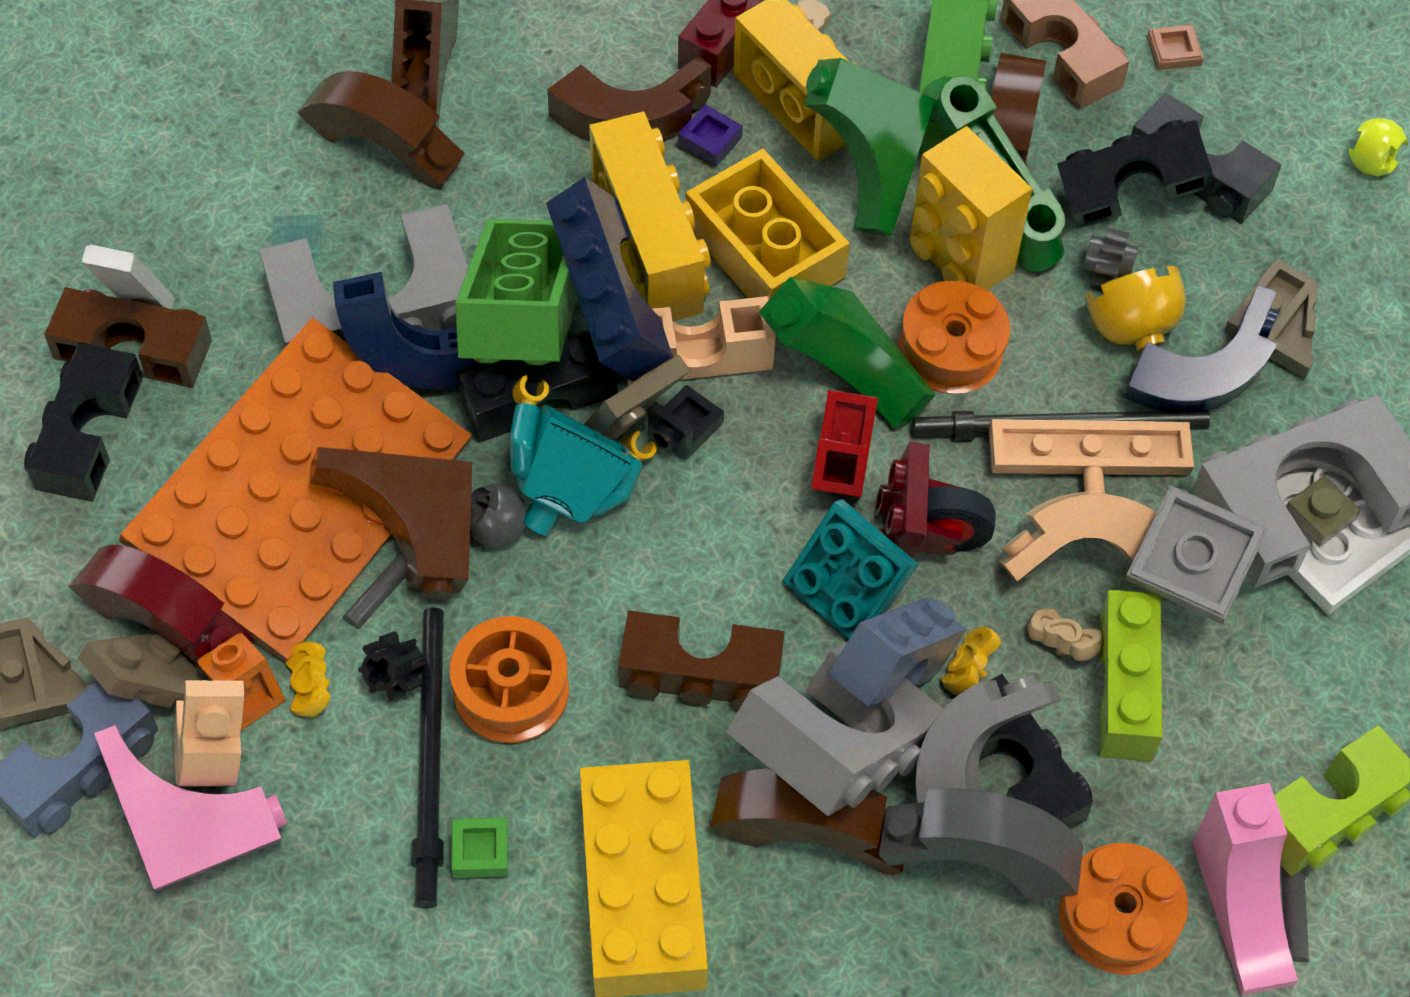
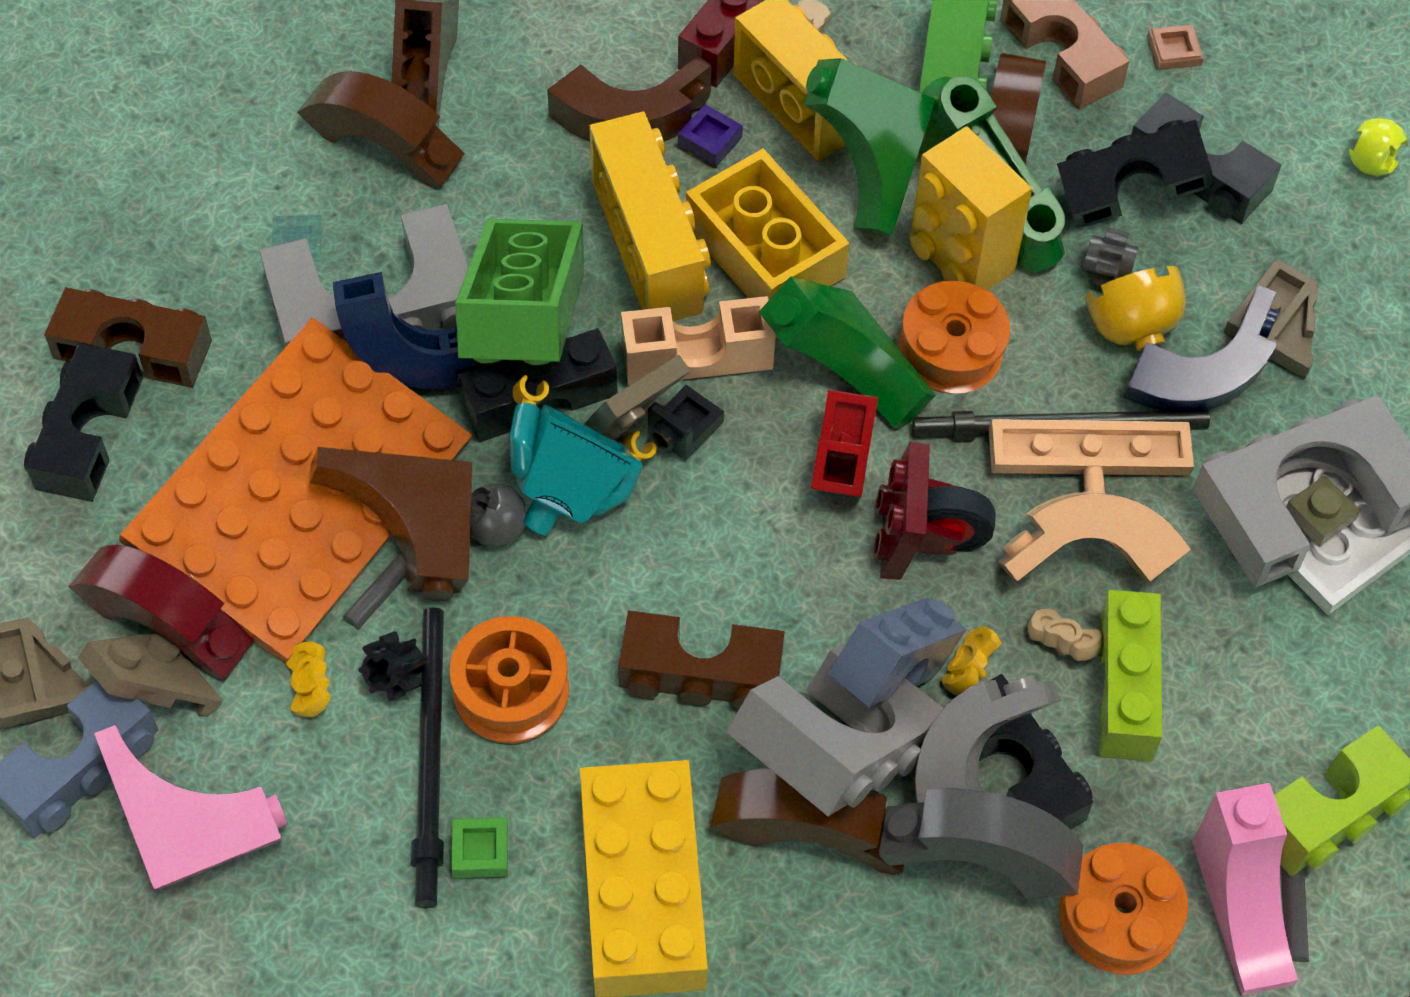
(126, 276): white tile -> none
(208, 733): light nougat arch -> none
(241, 661): orange bracket -> none
(618, 318): dark blue arch -> none
(849, 570): teal tile -> none
(1196, 554): light grey tile -> none

